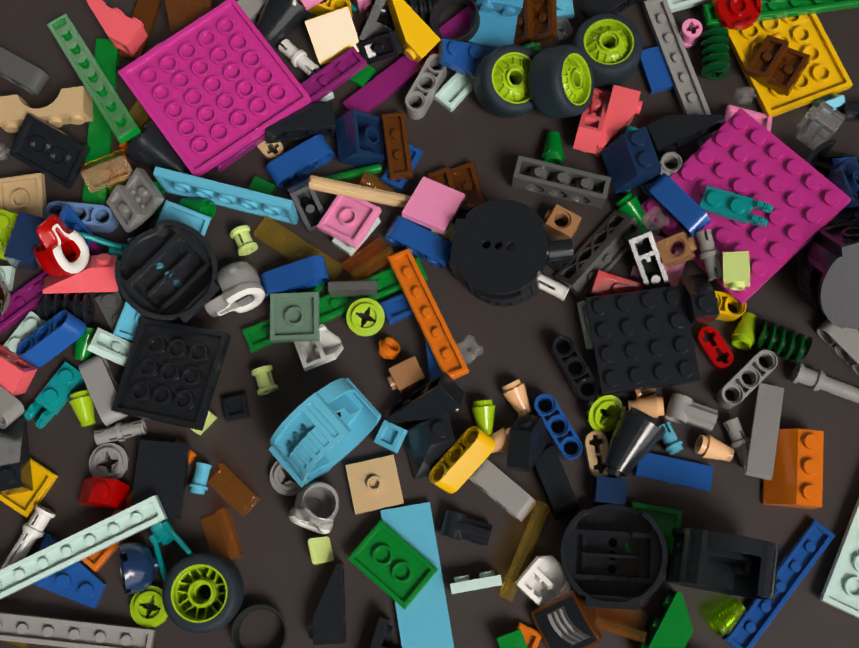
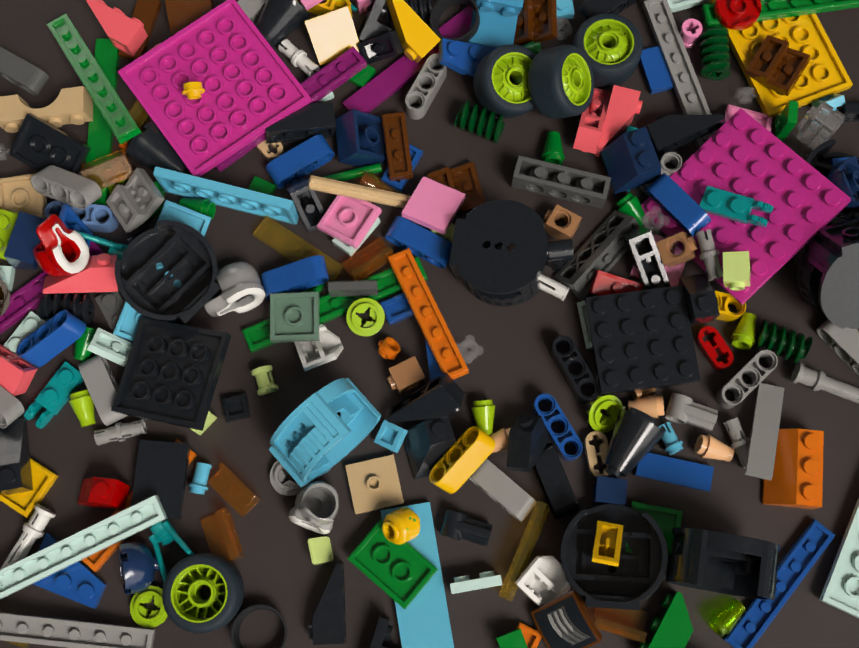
(66, 187): none -> light grey beam
(100, 456): light grey gear -> none
(193, 90): none -> yellow plate
(243, 240): yellowish green bush -> none
(401, 526): none -> yellow head
(454, 91): light aqua tile -> none
(479, 120): none -> dark green piece
(517, 396): light nougat cone -> none
(607, 543): none -> yellow slope
(786, 120): none -> green plate

